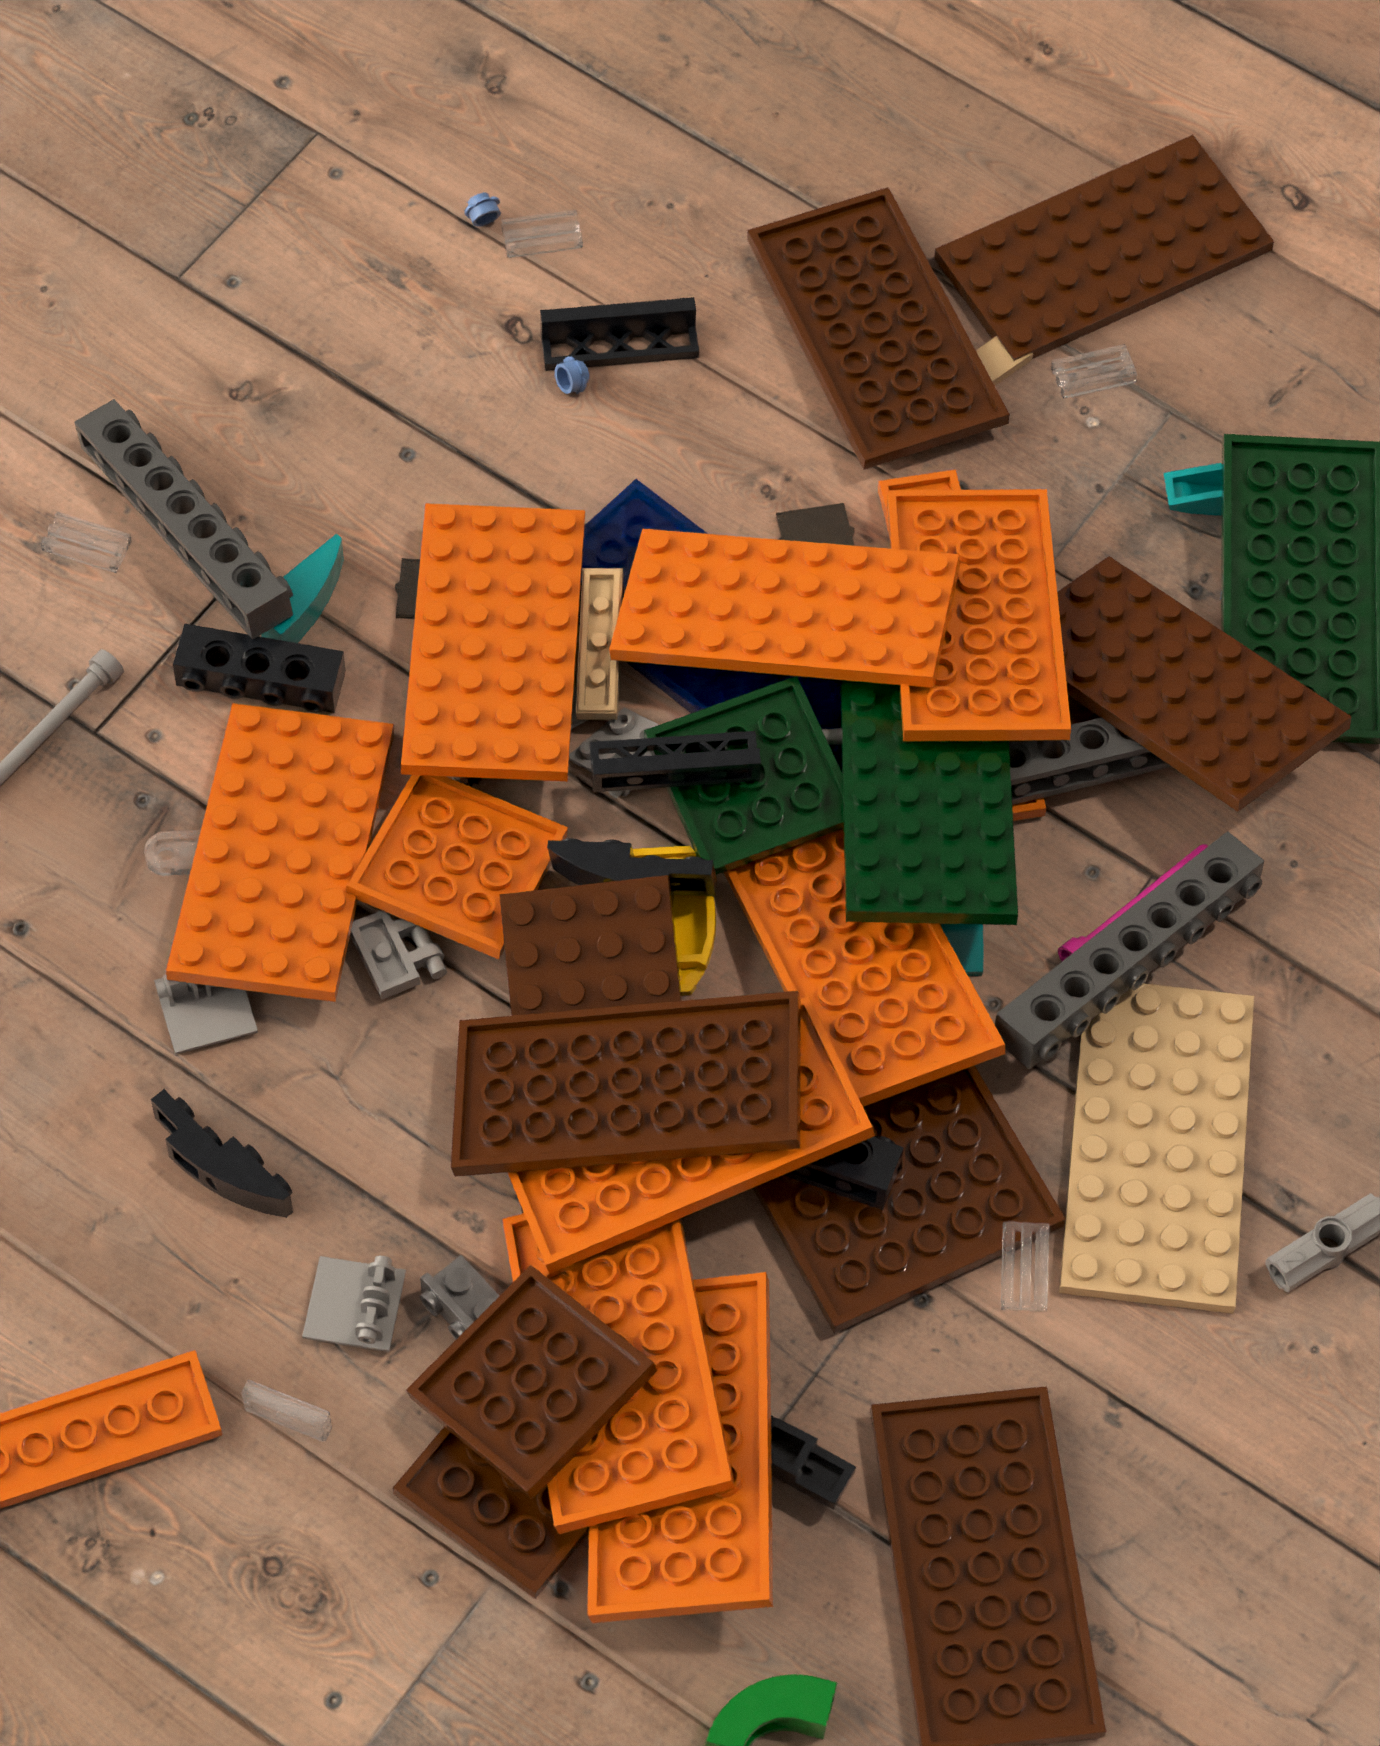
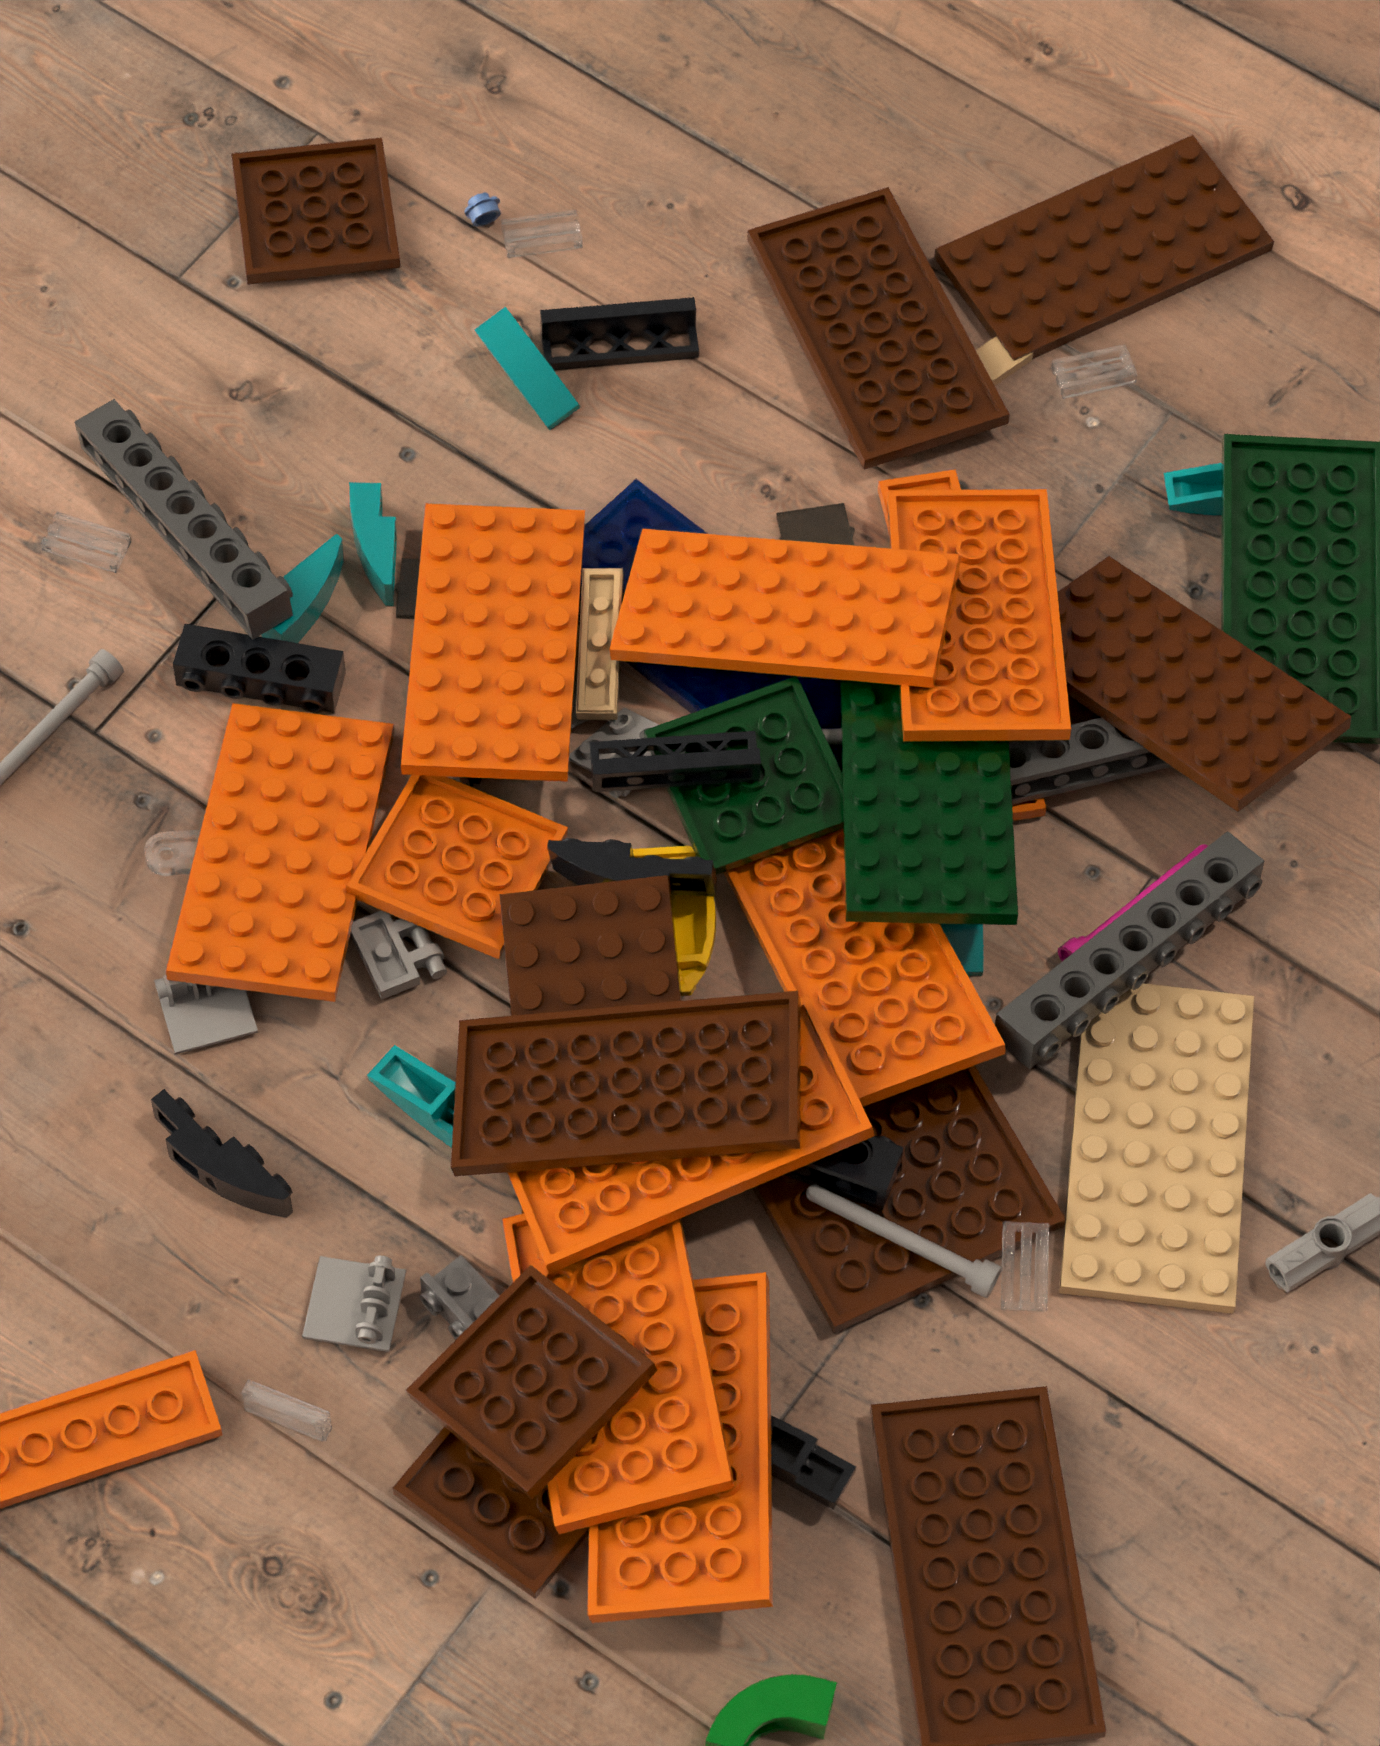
(315, 210): none -> reddish brown plate
(374, 538): none -> teal slope
(418, 1091): none -> teal slope
(527, 368): none -> teal slope
(571, 375): medium blue plate -> none
(979, 1275): none -> light grey piece

